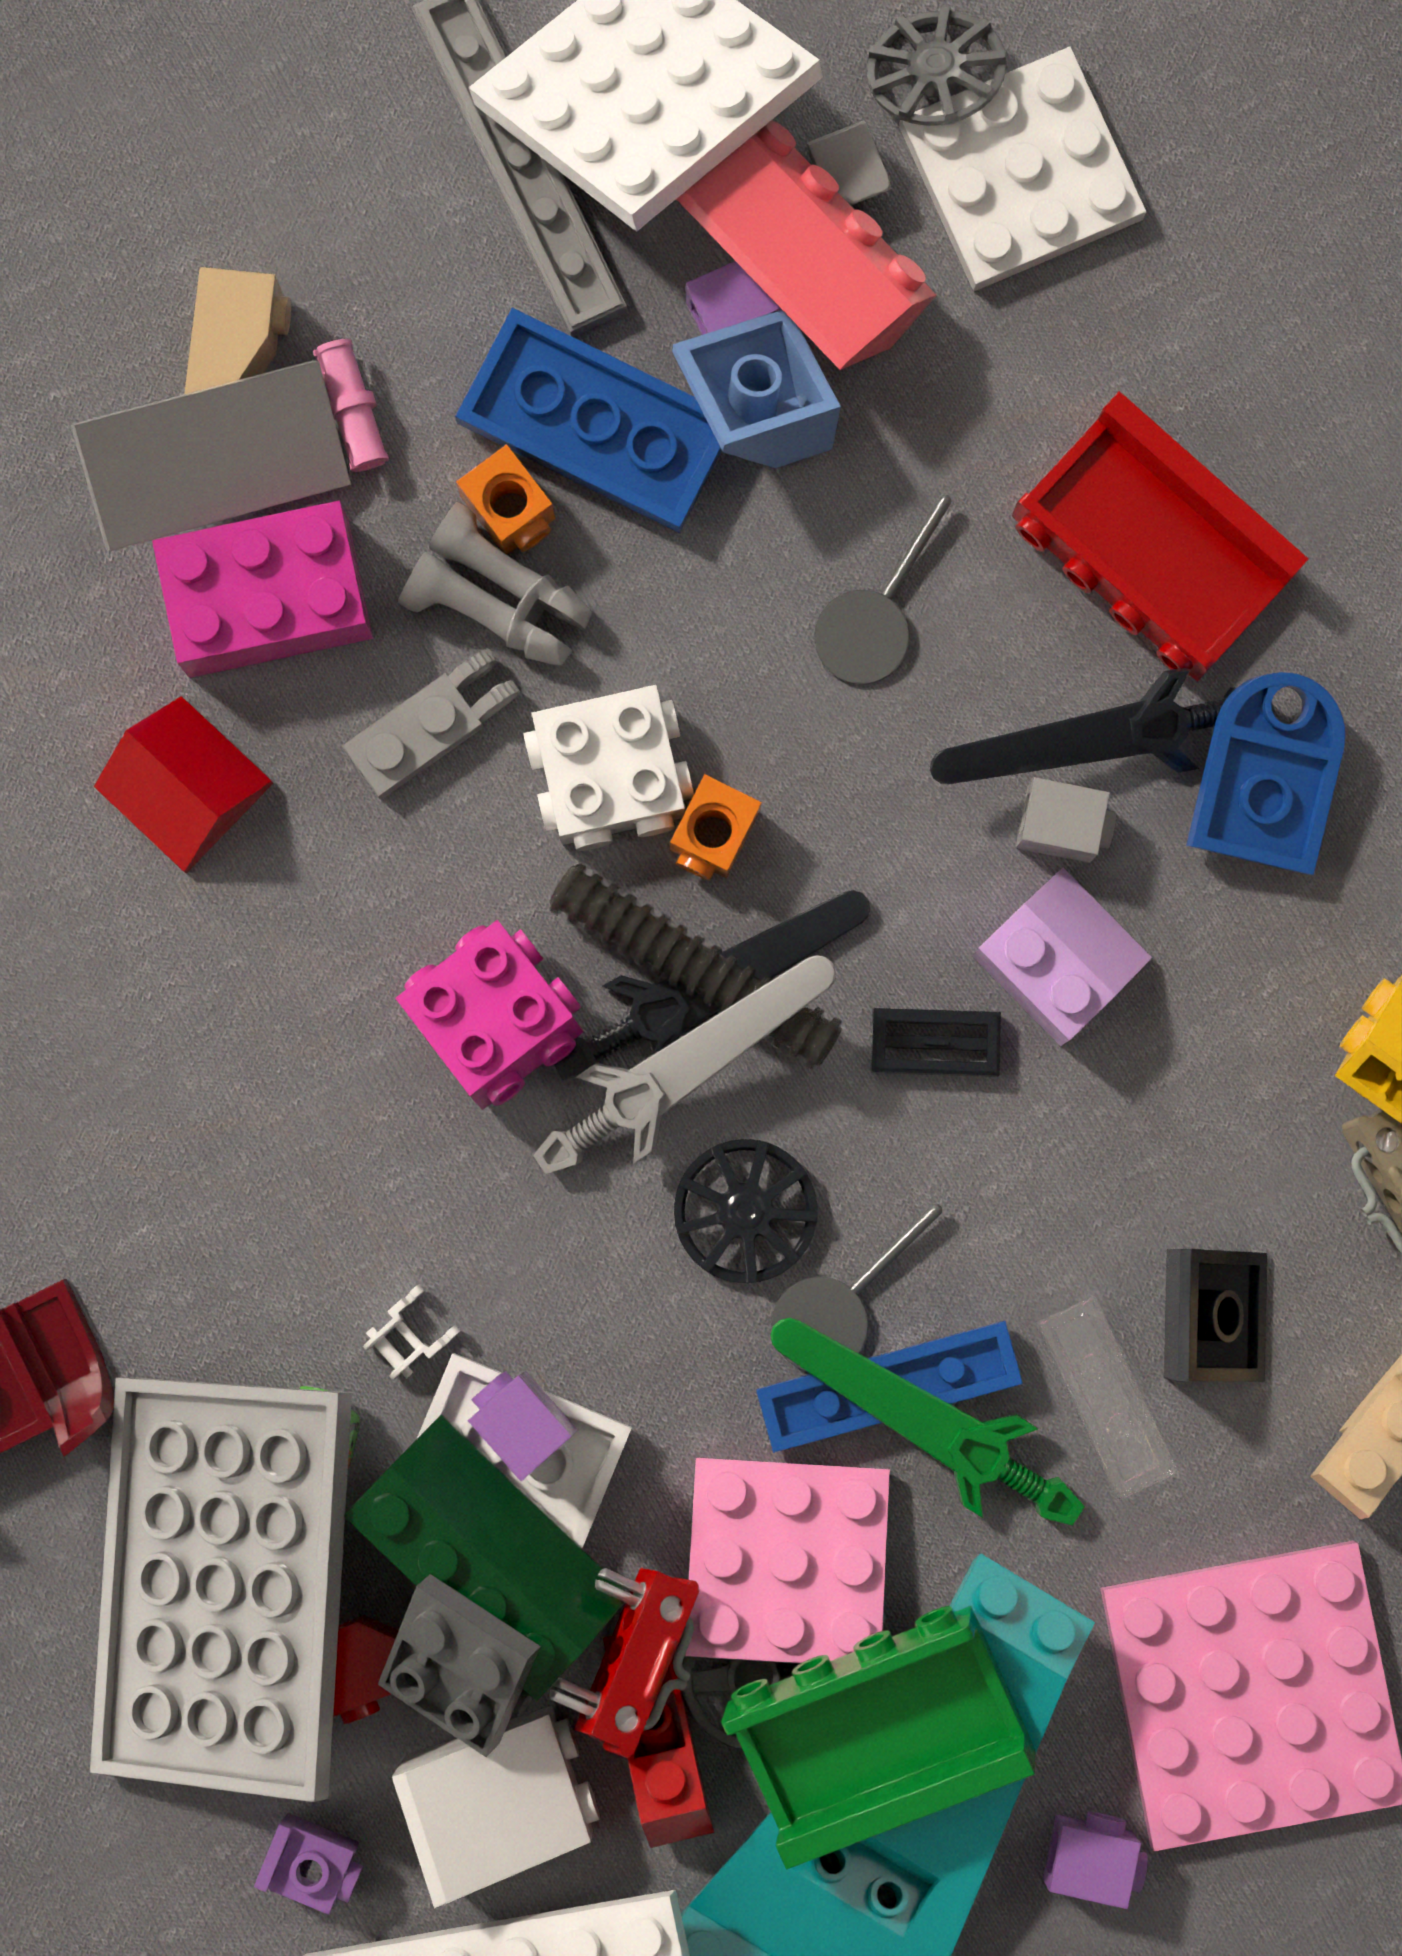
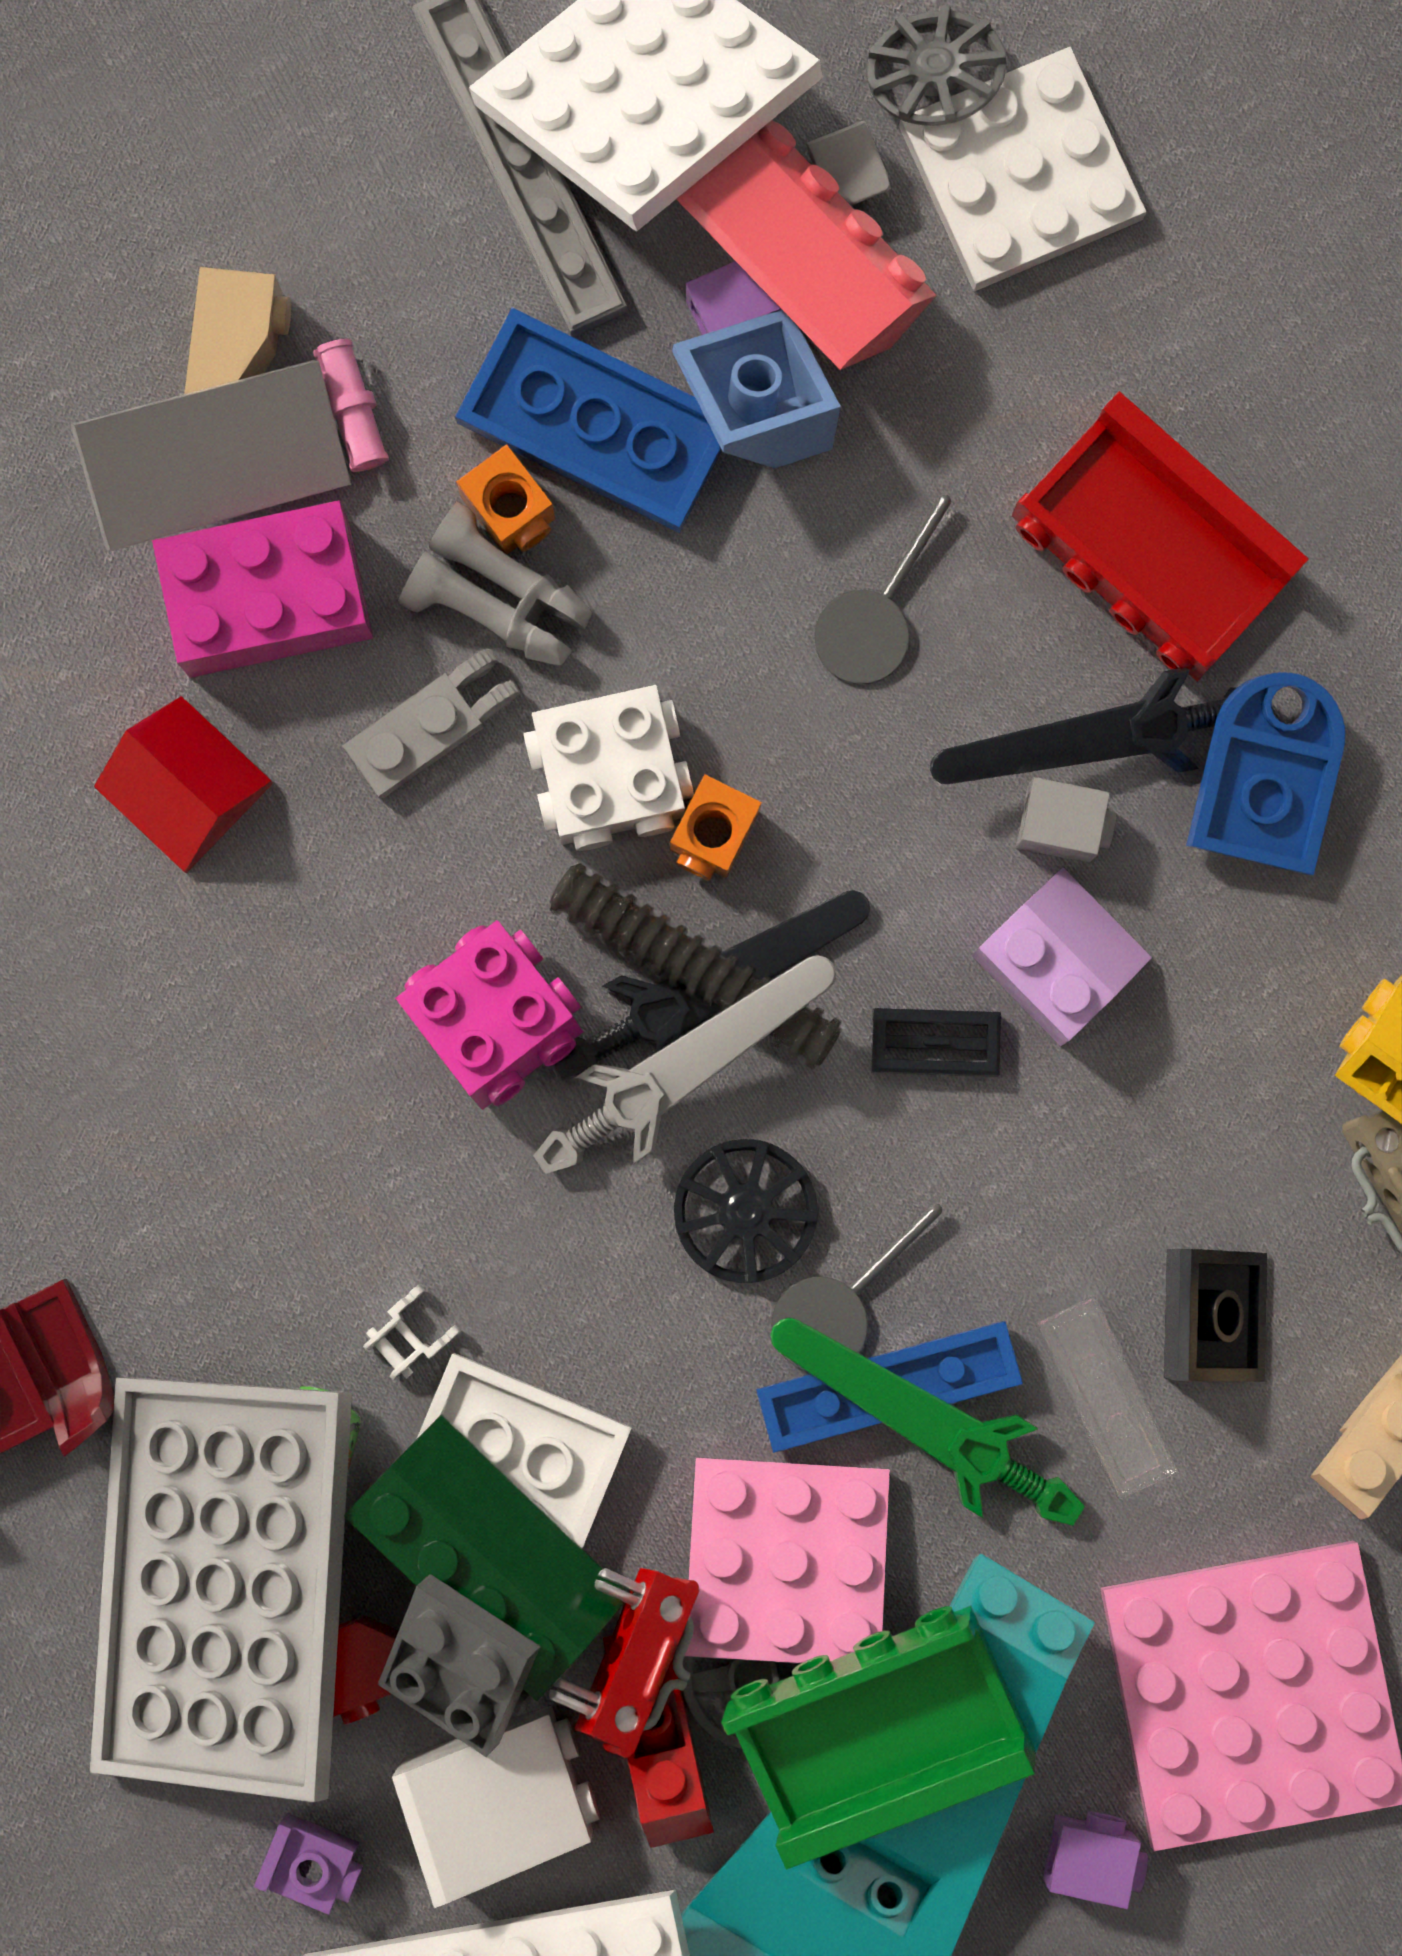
(520, 1422): medium lavender brick -> none

